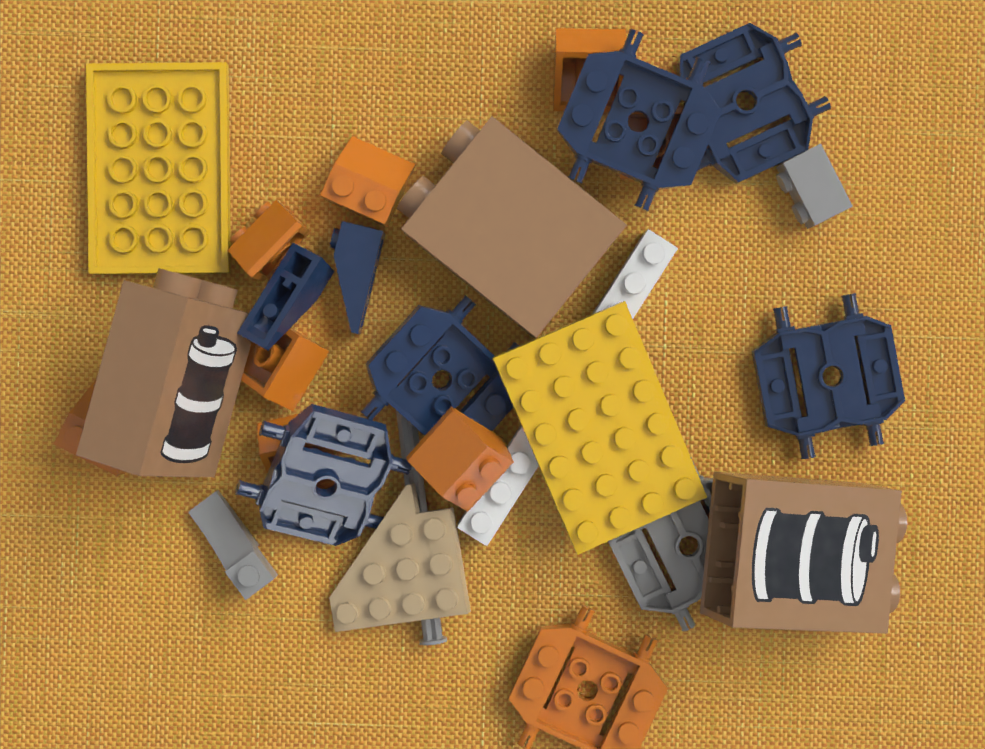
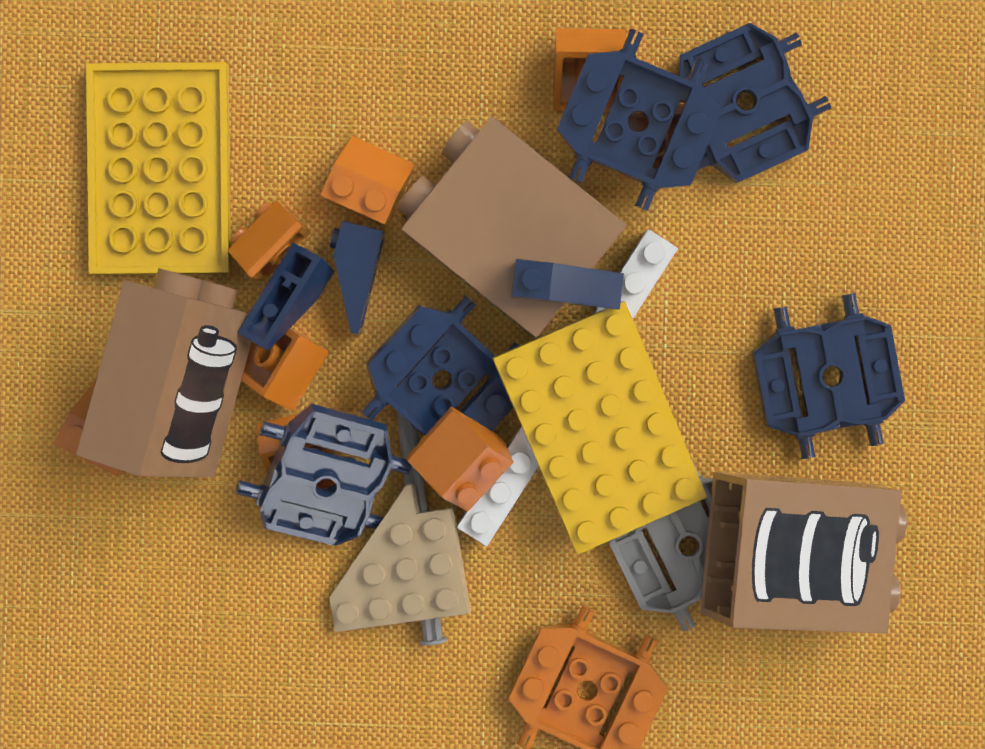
(233, 545): light grey slope -> none
(567, 284): none -> dark blue slope
(813, 187): light grey brick -> none

